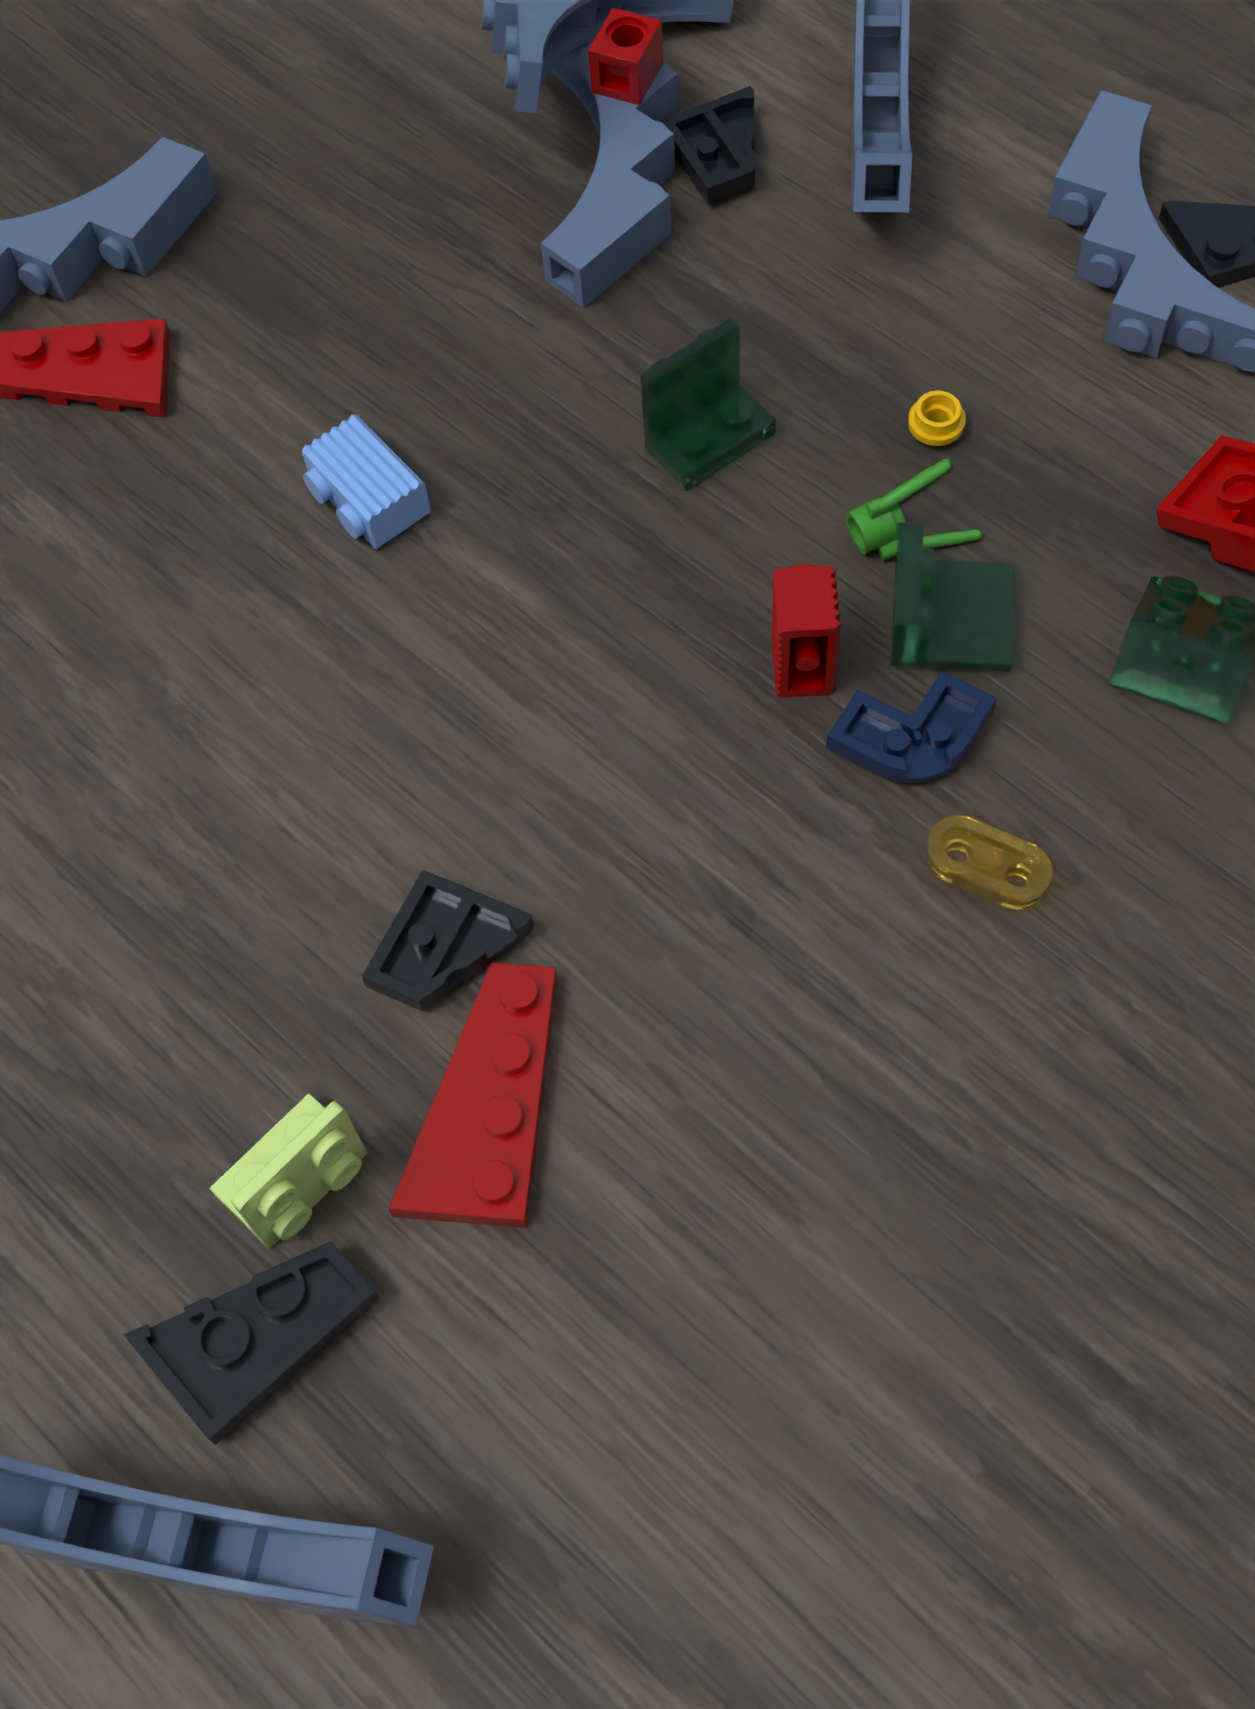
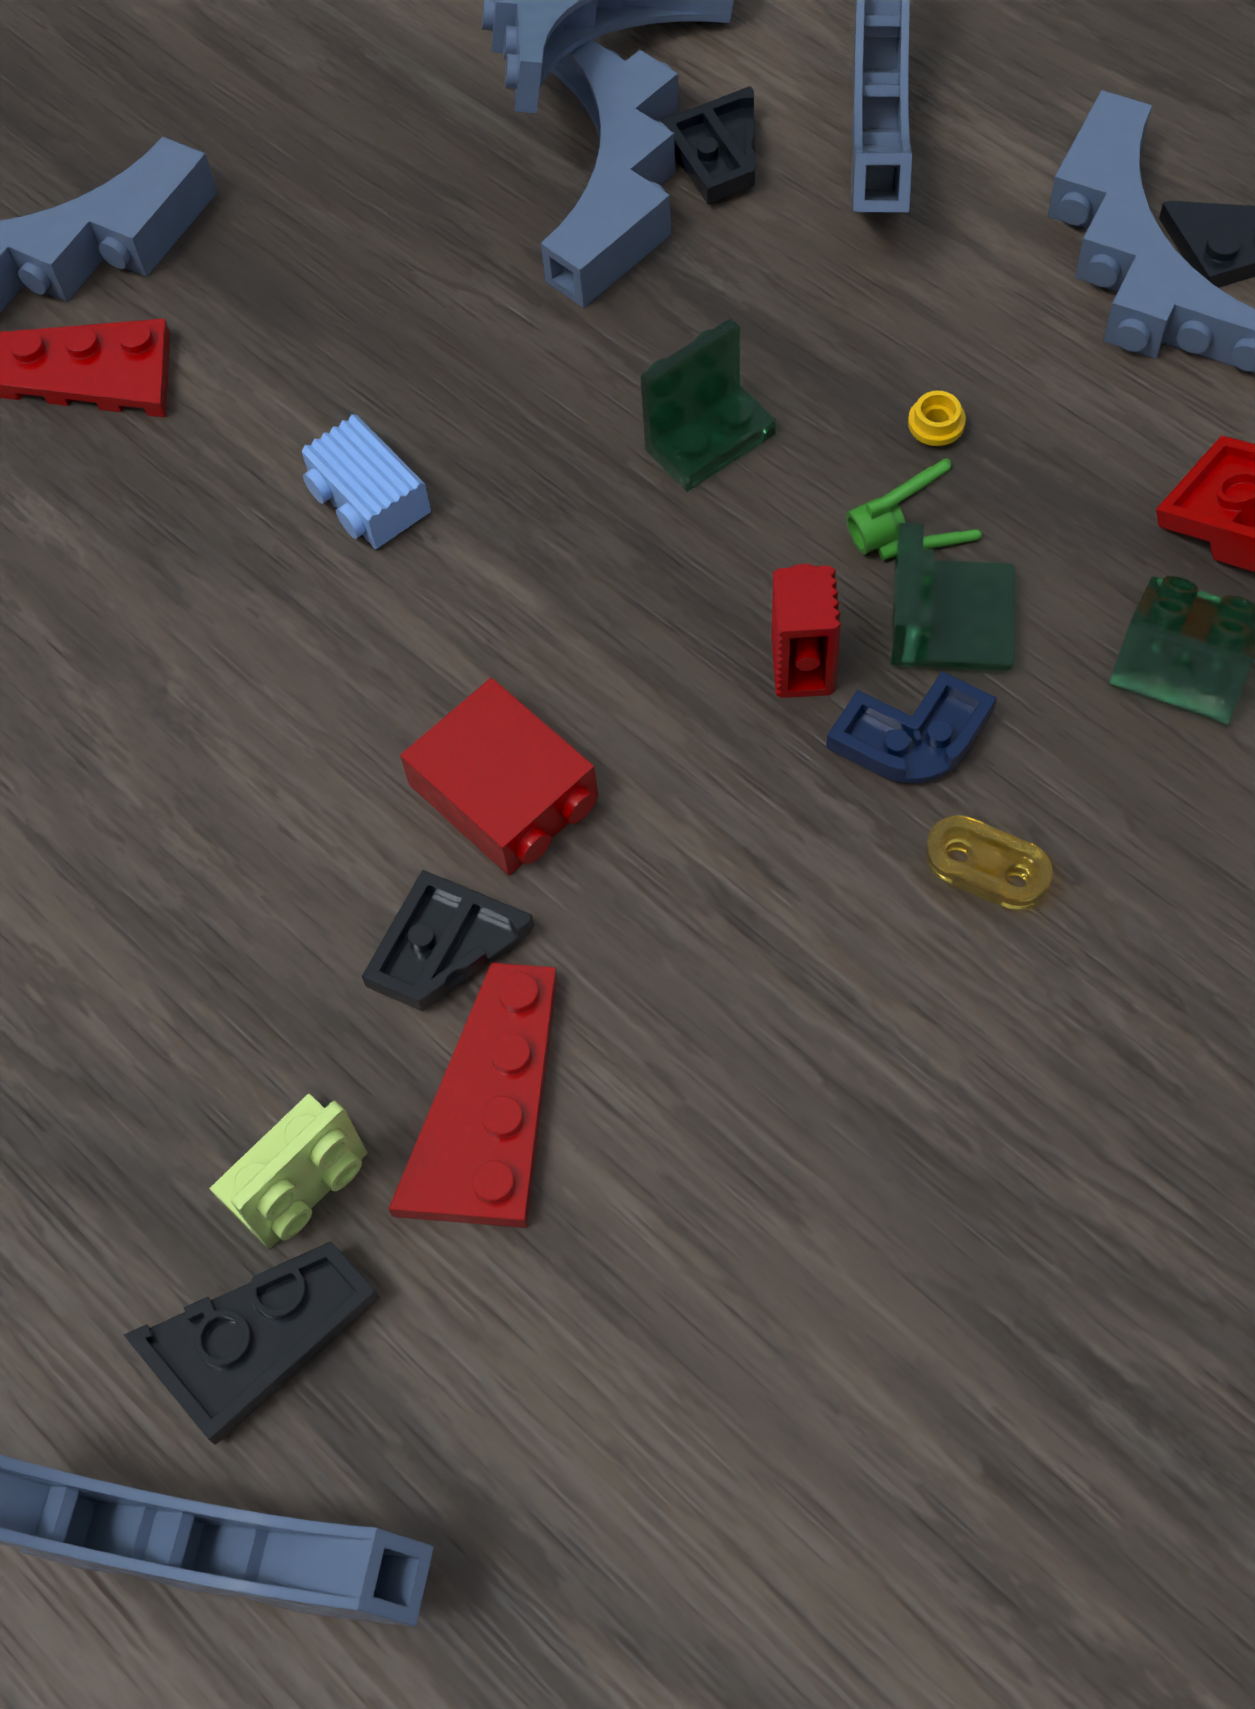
(501, 776): none -> red brick
(626, 56): red brick -> none

